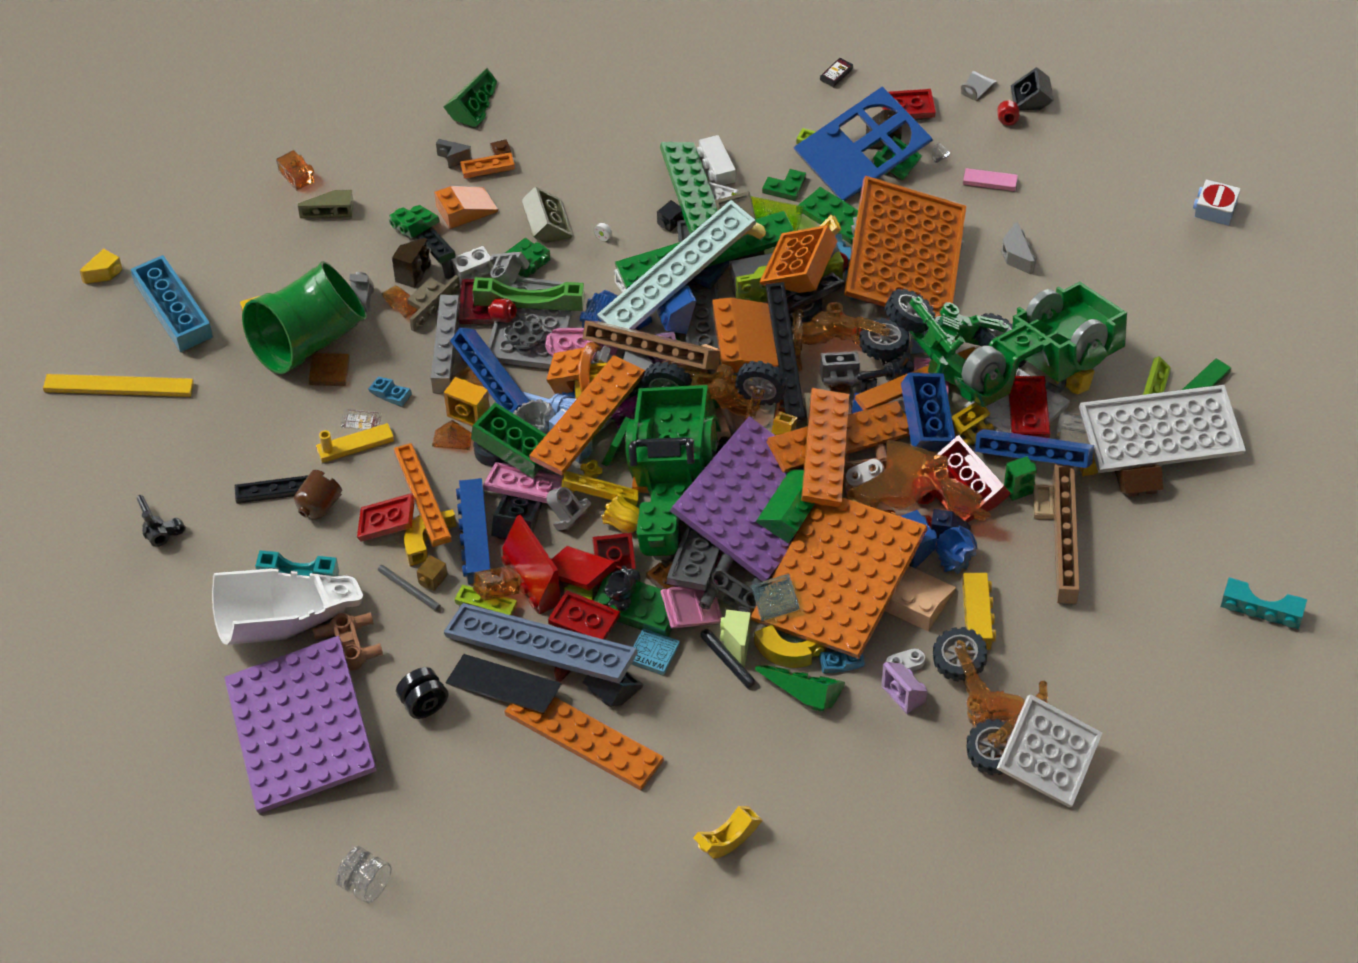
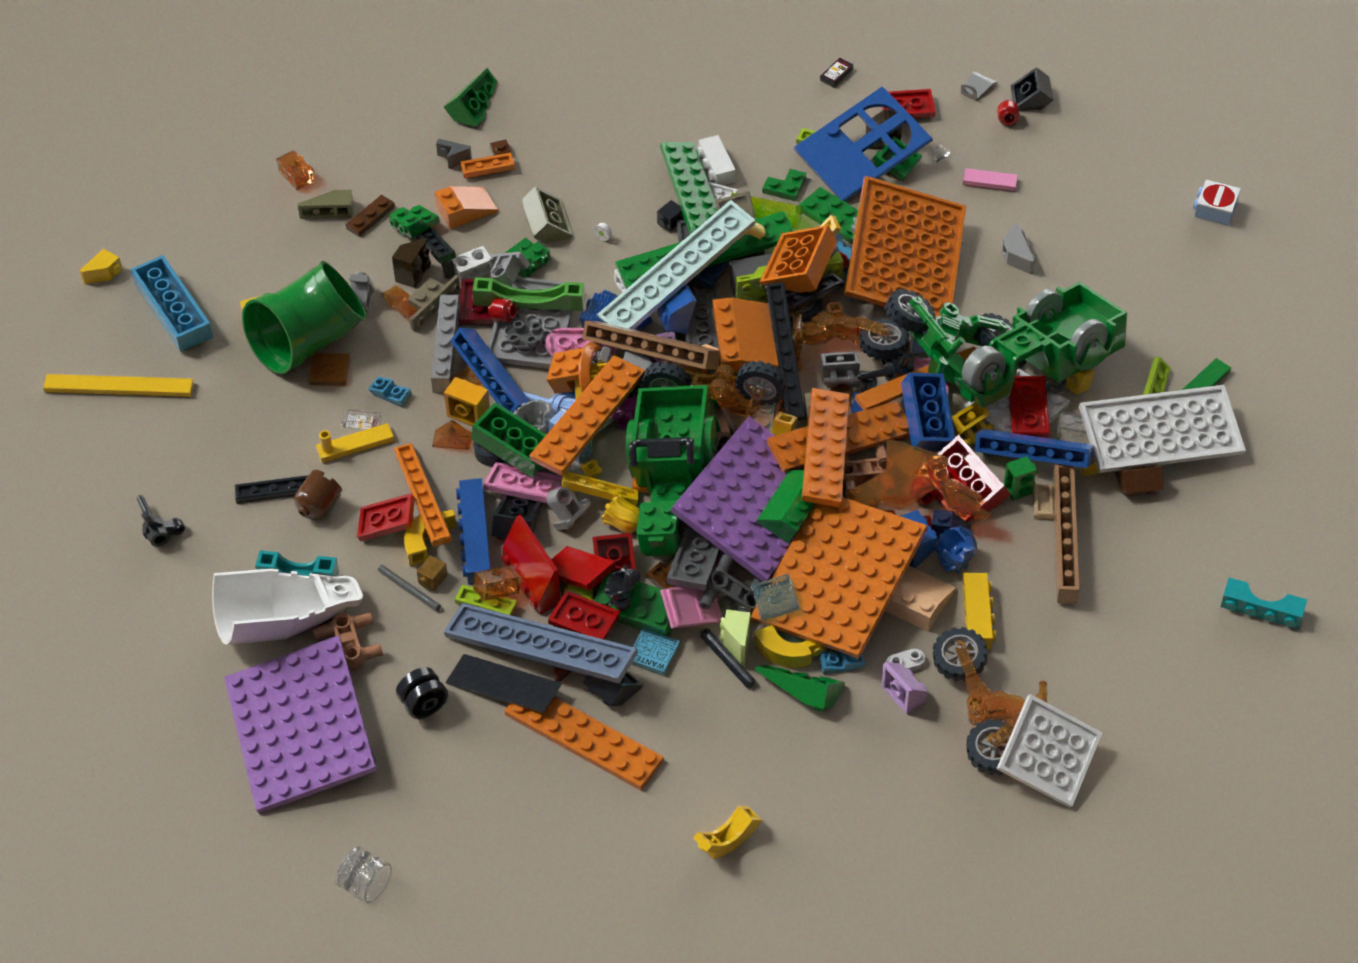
(370, 215): none -> reddish brown plate
(616, 443): green tile -> none
(864, 472): white plate -> none

